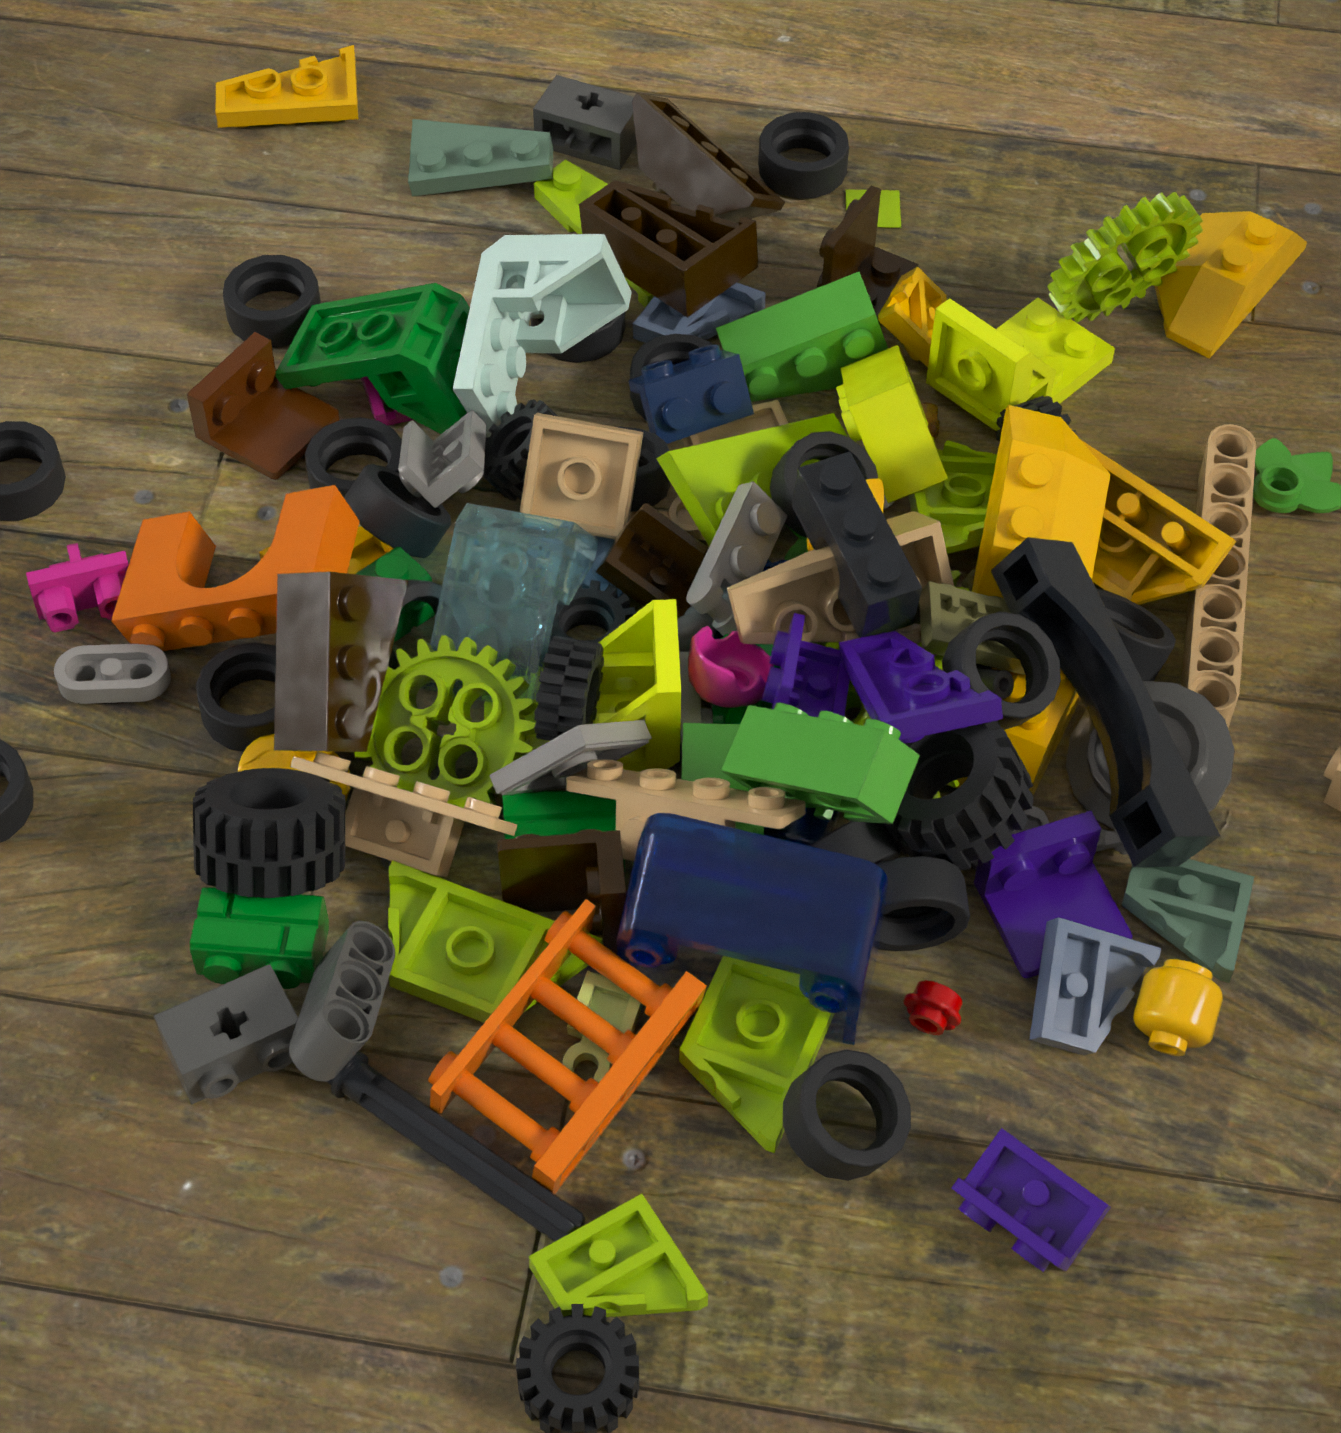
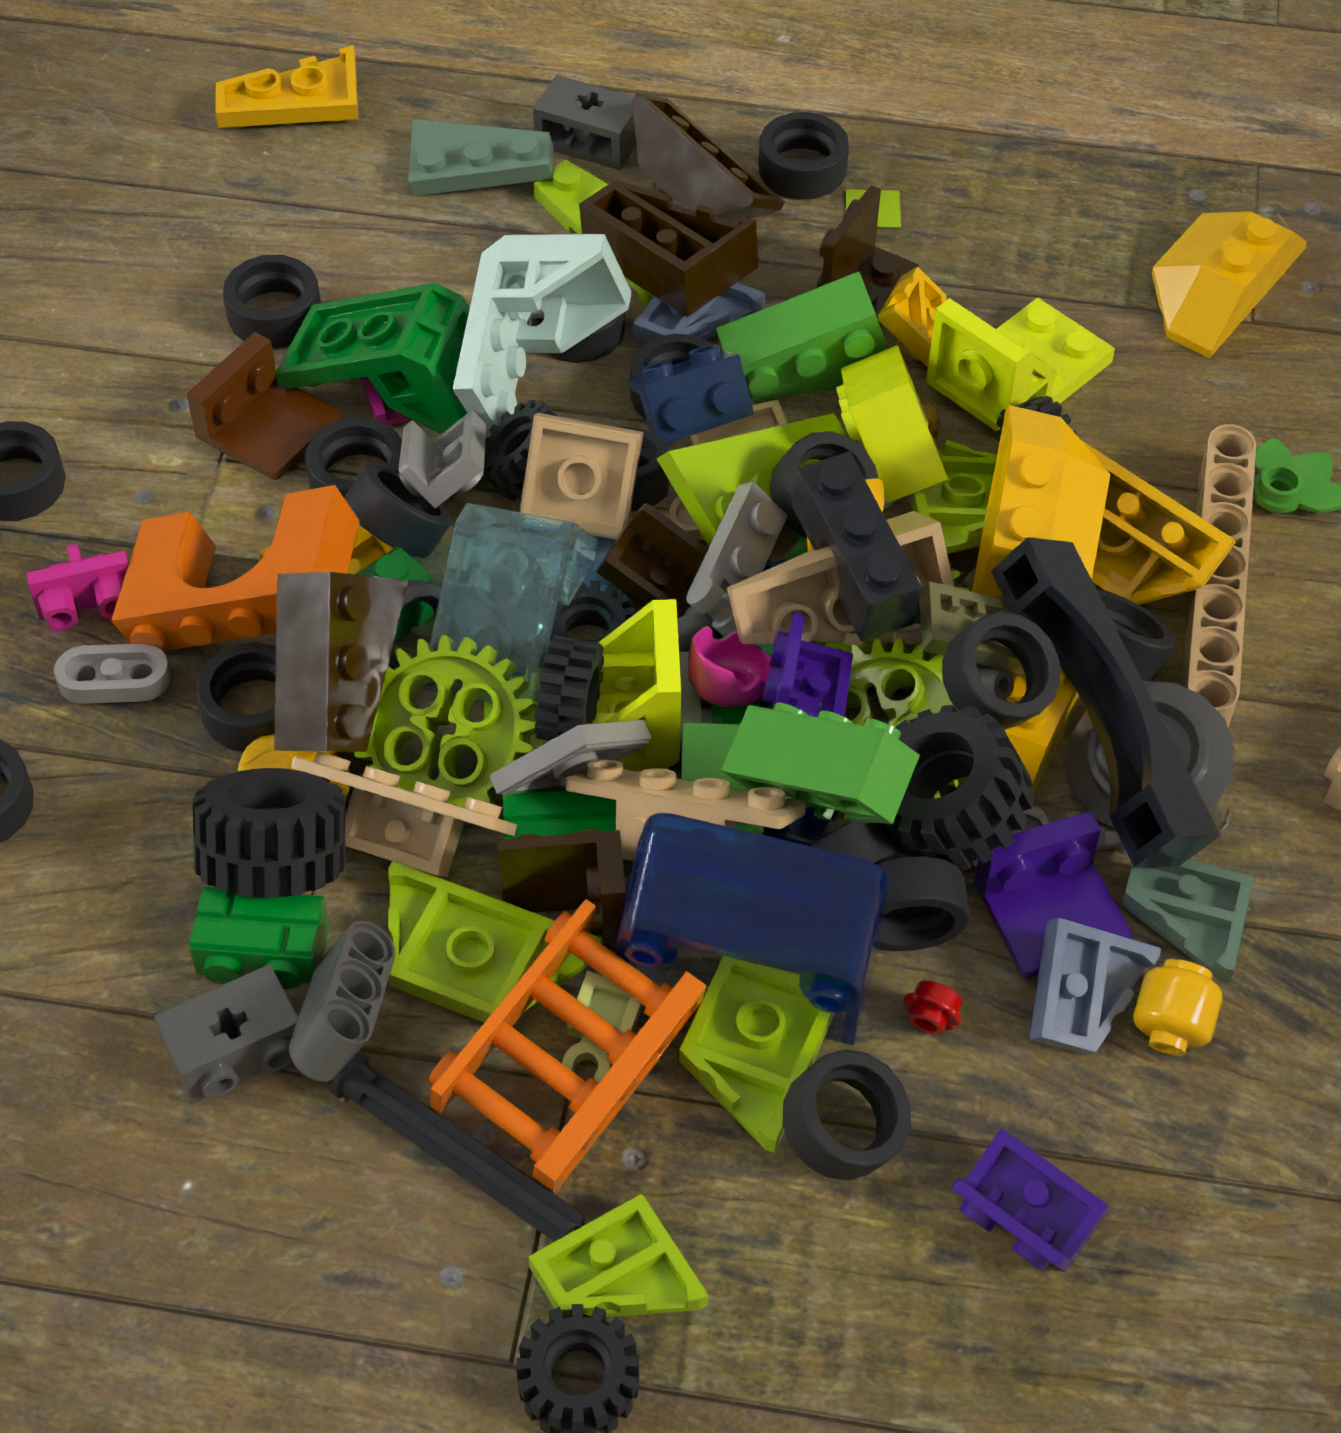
(908, 690): dark purple wing -> none
(1153, 239): lime gear -> none

